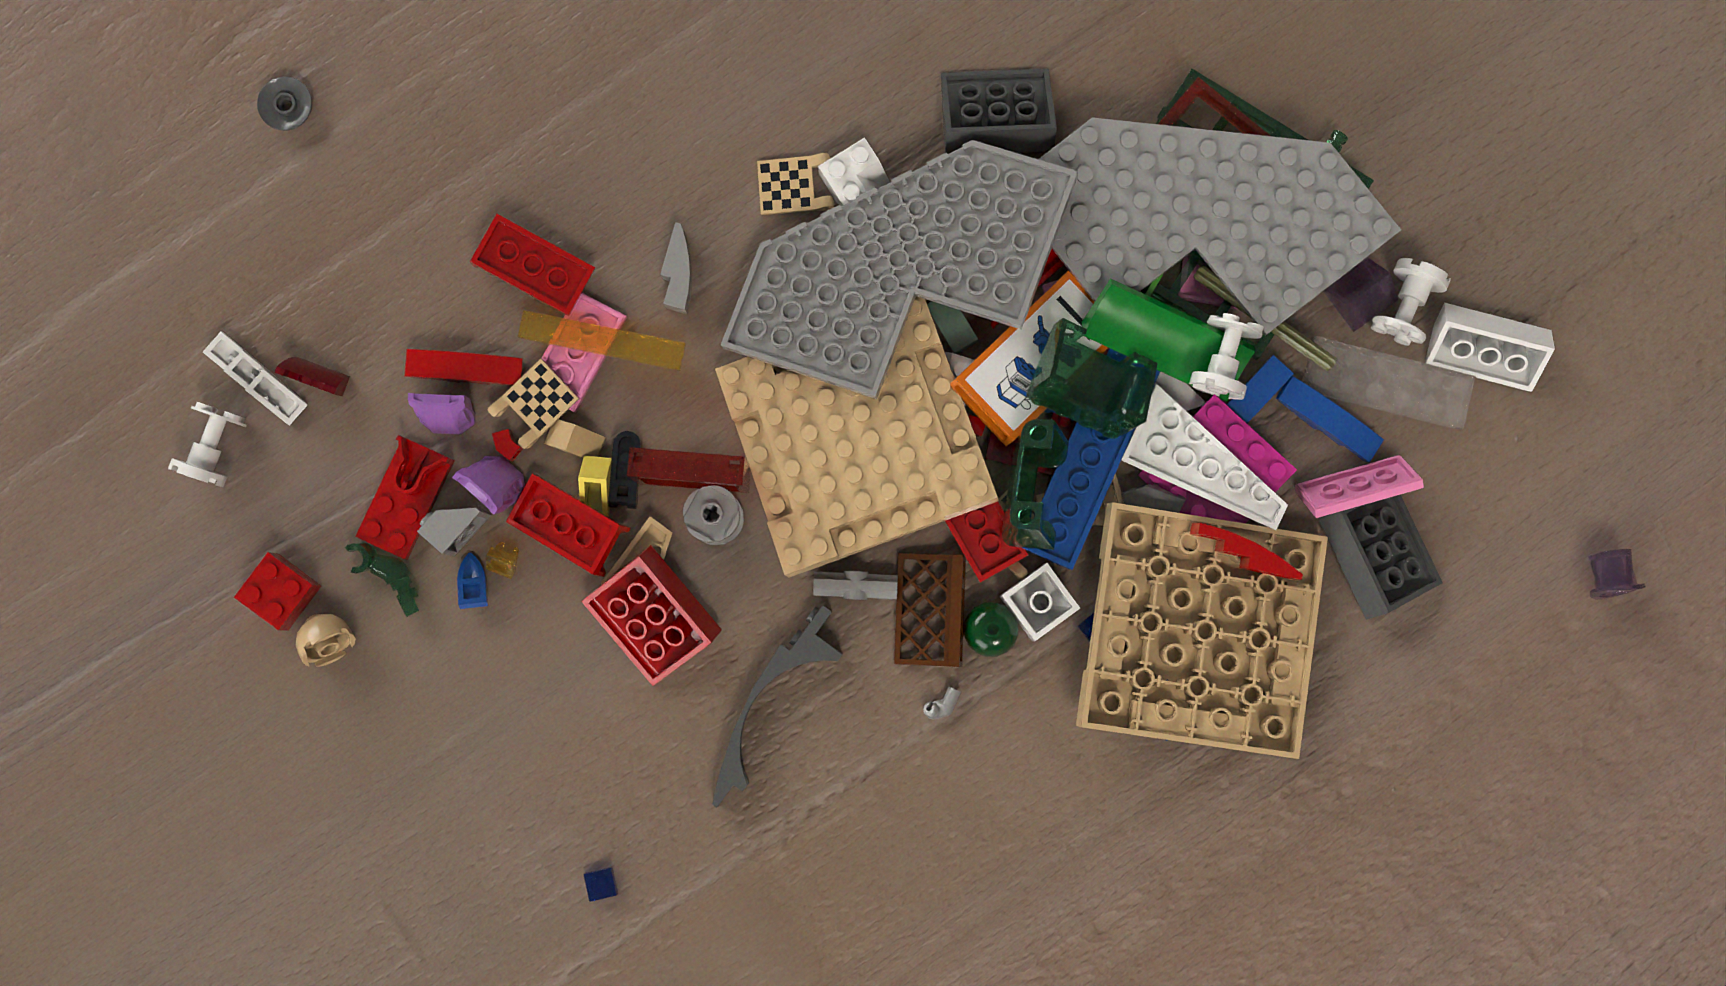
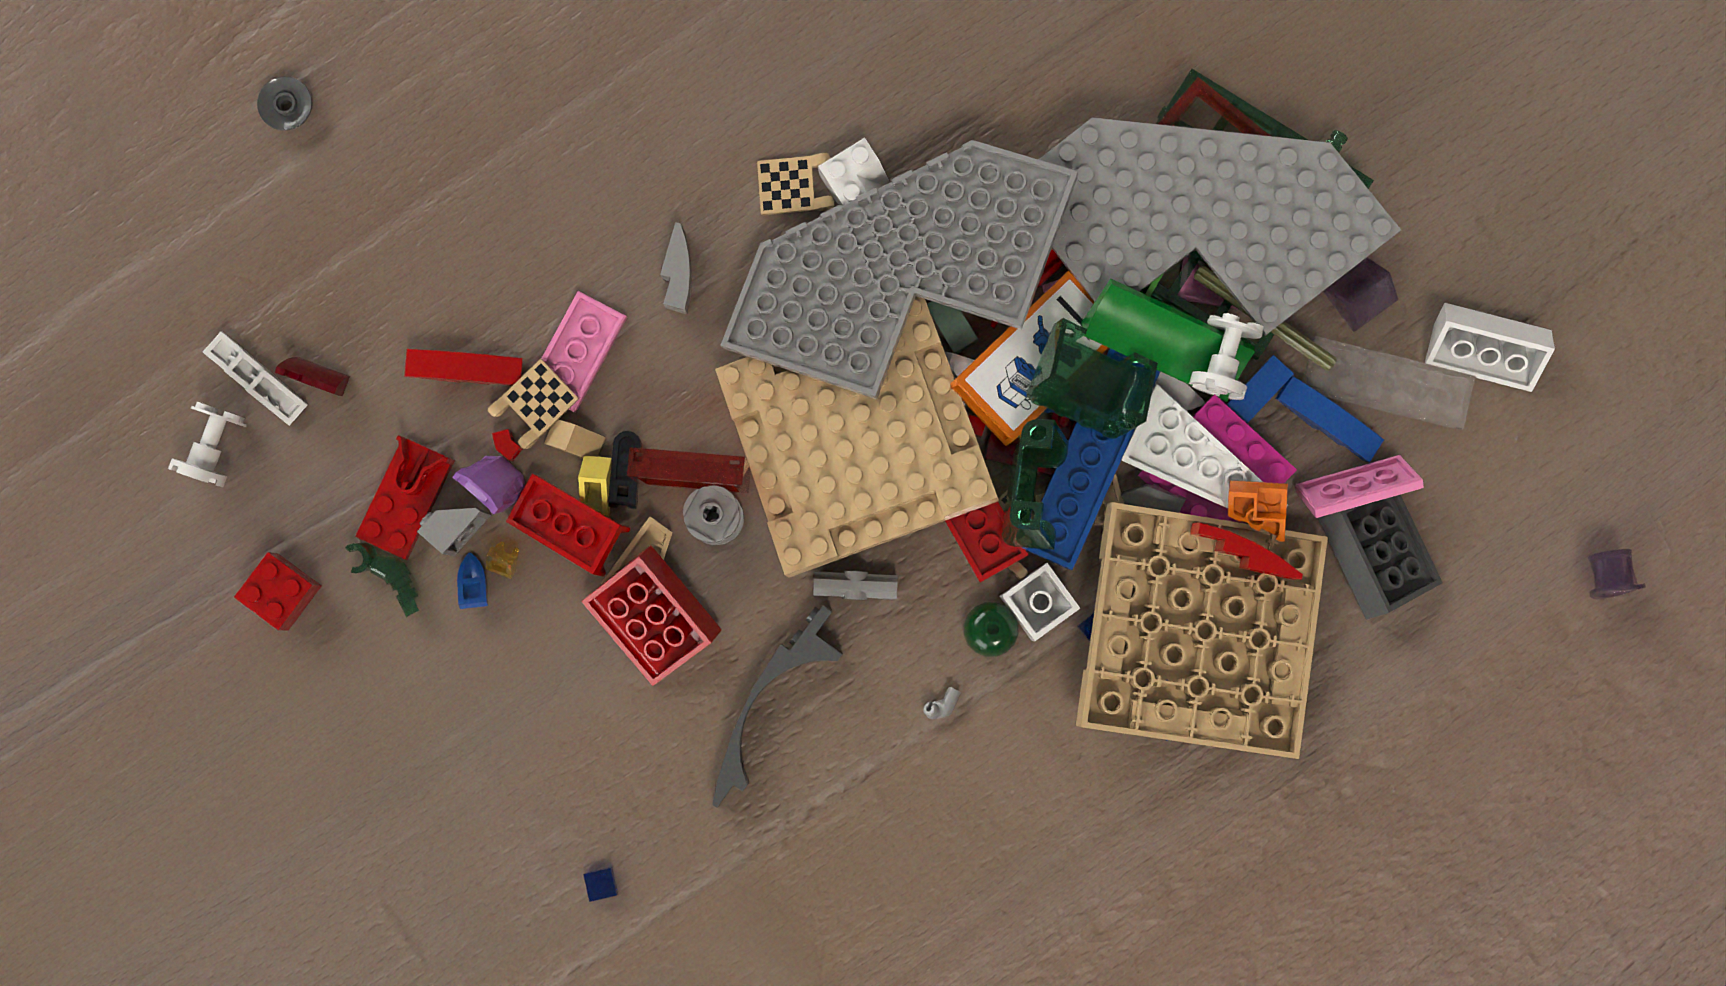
(323, 639): tan cylinder -> none
(443, 412): medium lavender slope -> none
(532, 264): red plate -> none
(601, 340): clear yellow tile -> none
(954, 610): reddish brown fence -> none
(999, 109): dark grey slope -> none
(1259, 505): none -> orange slope
(1414, 292): white piece -> none

